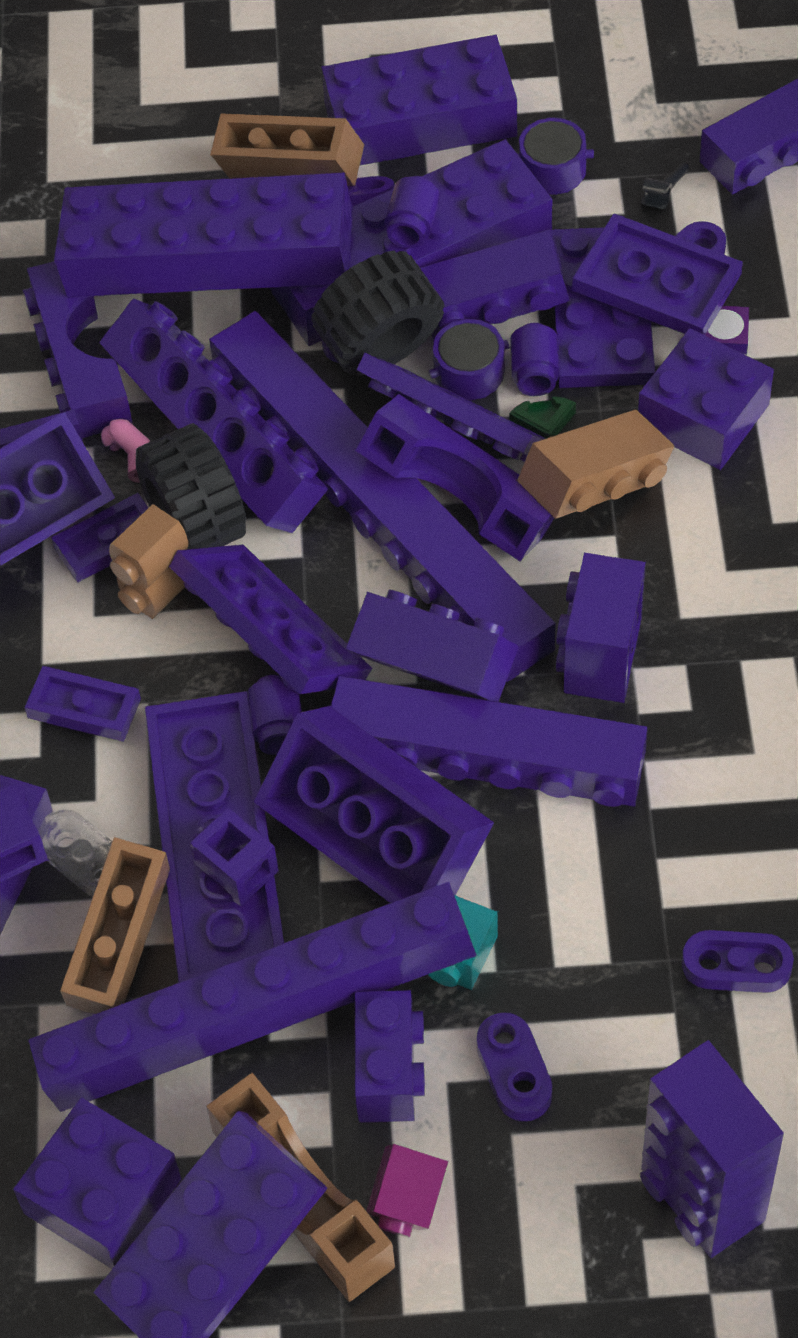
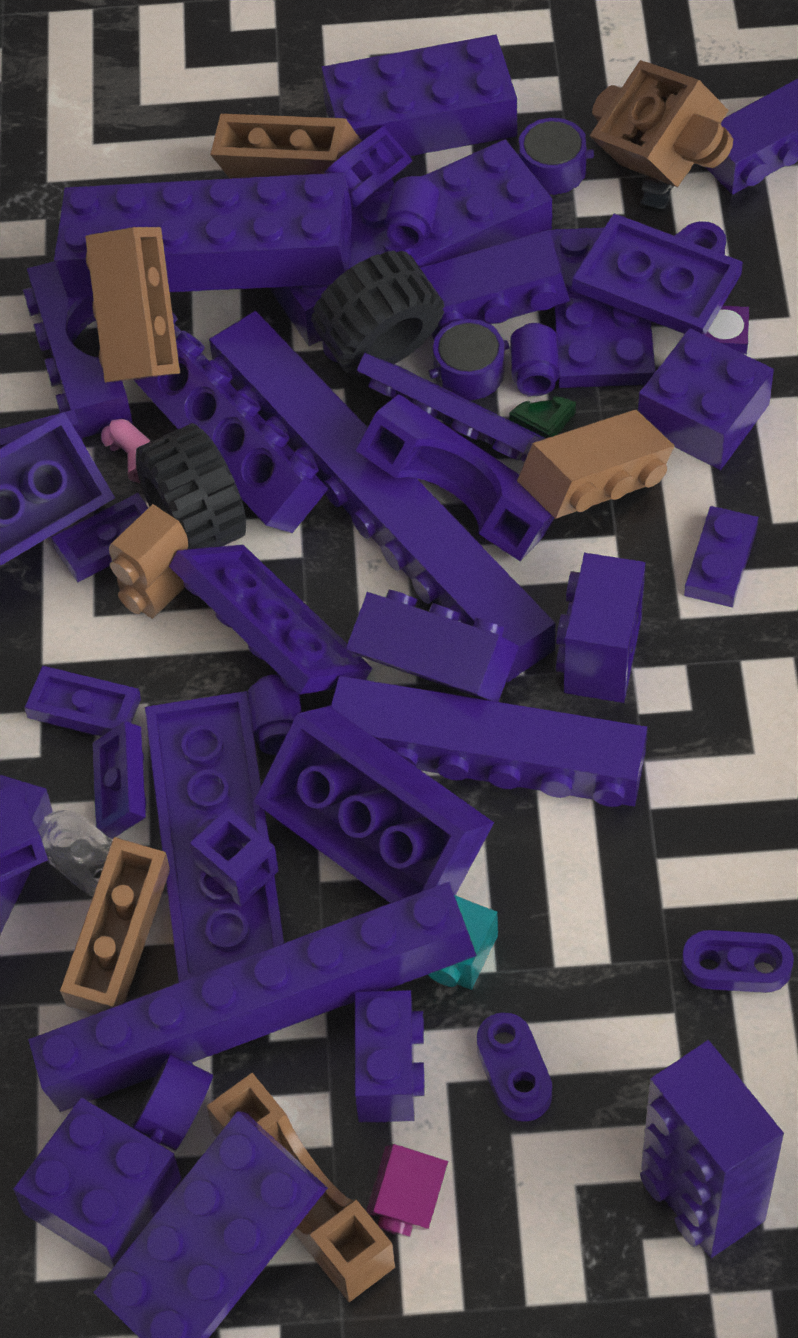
(119, 779): none -> dark purple plate
(132, 304): none -> medium nougat brick
(172, 1102): none -> dark purple piece
(371, 165): none -> dark purple plate
(661, 124): none -> medium nougat brick
(721, 556): none -> dark purple plate

